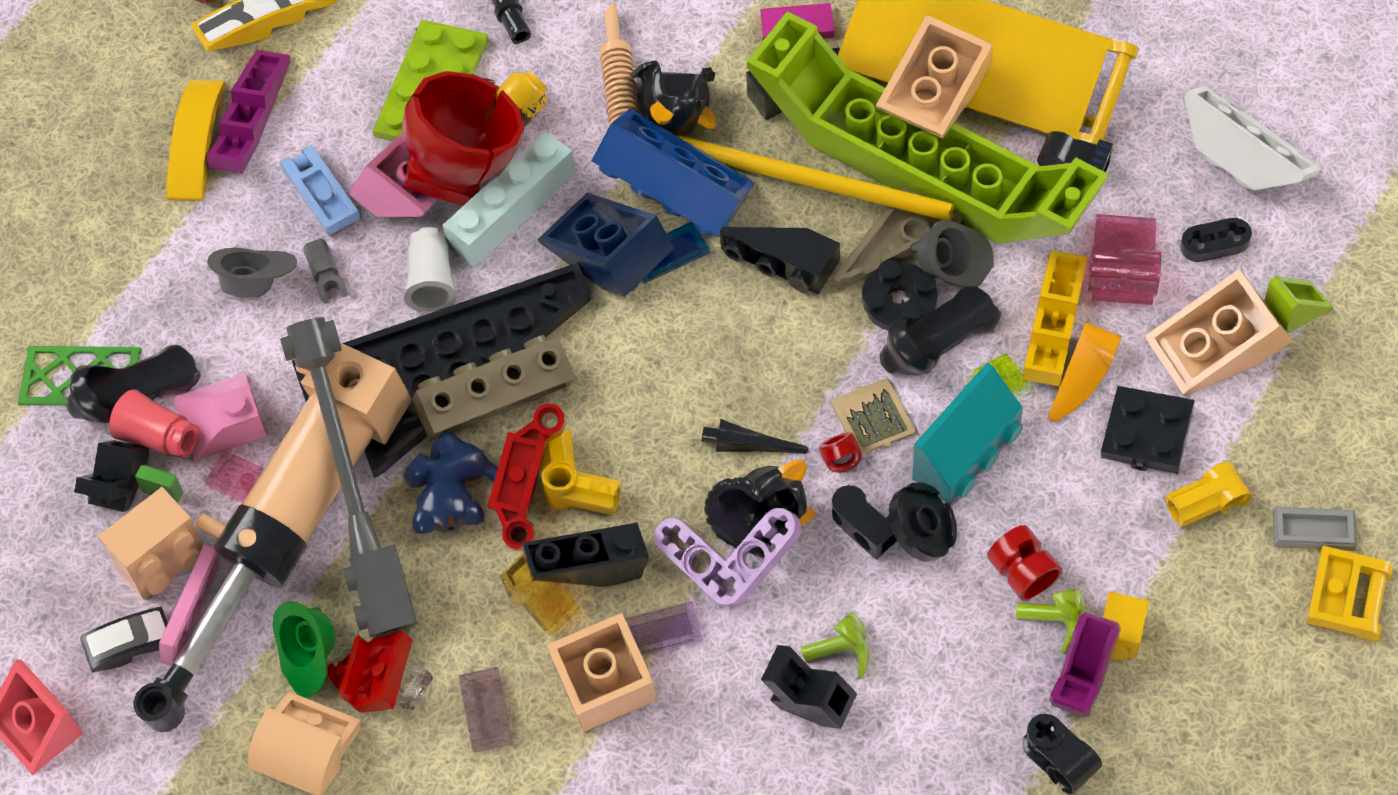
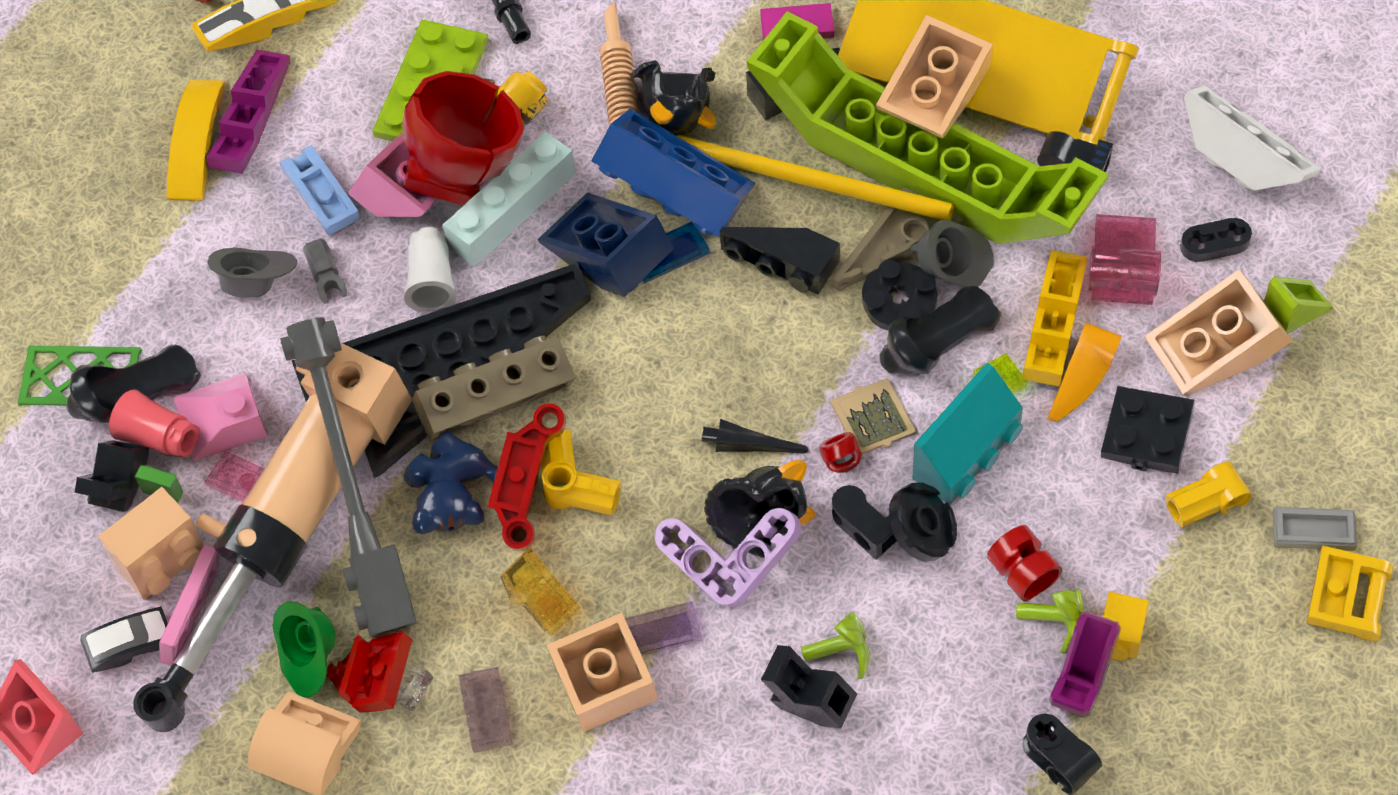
(589, 557): black slope -> none

